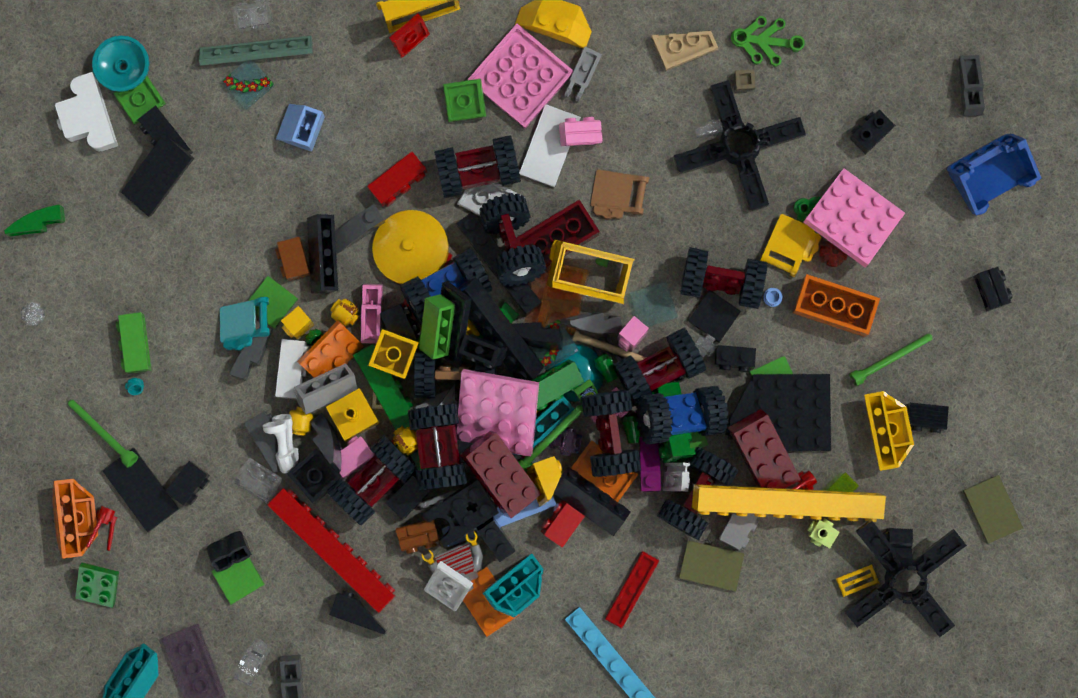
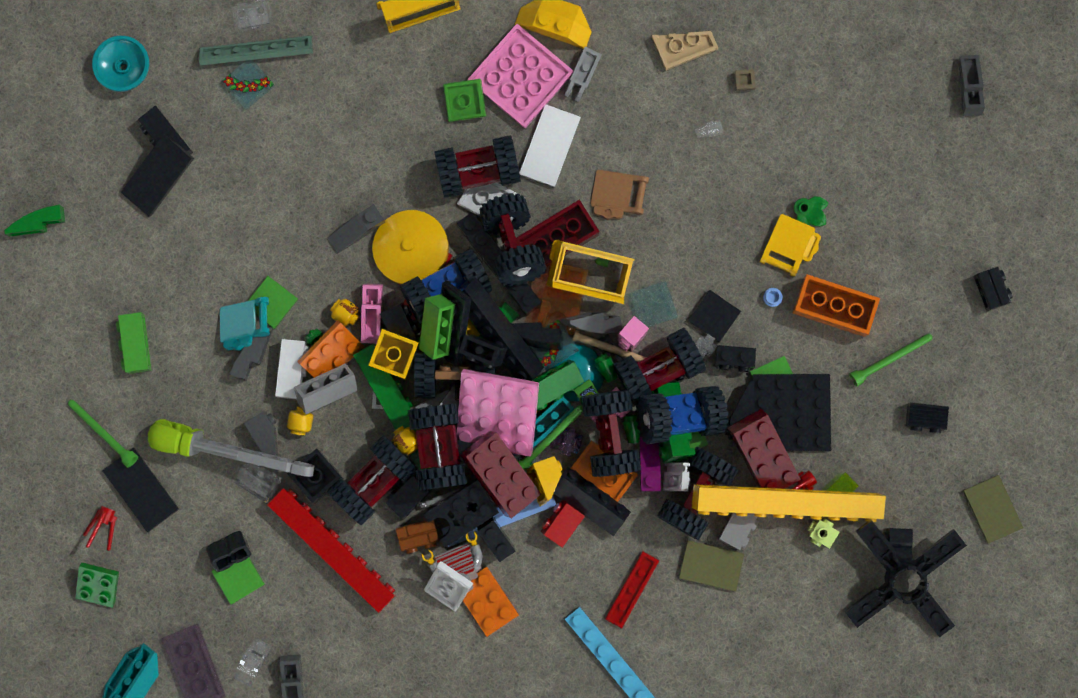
(32, 314): clear gear -> none
(73, 517): orange wedge -> none
(86, 114): white brick -> none
(134, 386): teal plate -> none
(139, 100): bright green tile -> none
(177, 437): none -> piece
(188, 484): black brick -> none
(287, 455): white piece -> none
(293, 259): dark orange brick -> none
(296, 323): yellow brick -> none
(301, 126): light blue slope -> none
(322, 254): black brick -> none
(327, 441): black slope -> none
(352, 415): yellow brick -> none
(352, 611): black slope -> none
(355, 456): bright pink brick -> none
(397, 179): red brick -> none
(409, 35): red tile -> none
(516, 587): teal wedge -> none
(580, 132): bright pink brick -> none
(732, 282): black plate -> none
(746, 162): black piece -> none
(765, 40): bright green plant -> none
(829, 258): clear red brick -> none
(842, 586): yellow tile -> none
(854, 217): bright pink plate -> none
(872, 131): black brick -> none
(889, 429): yellow wedge -> none
(993, 171): blue windscreen -> none

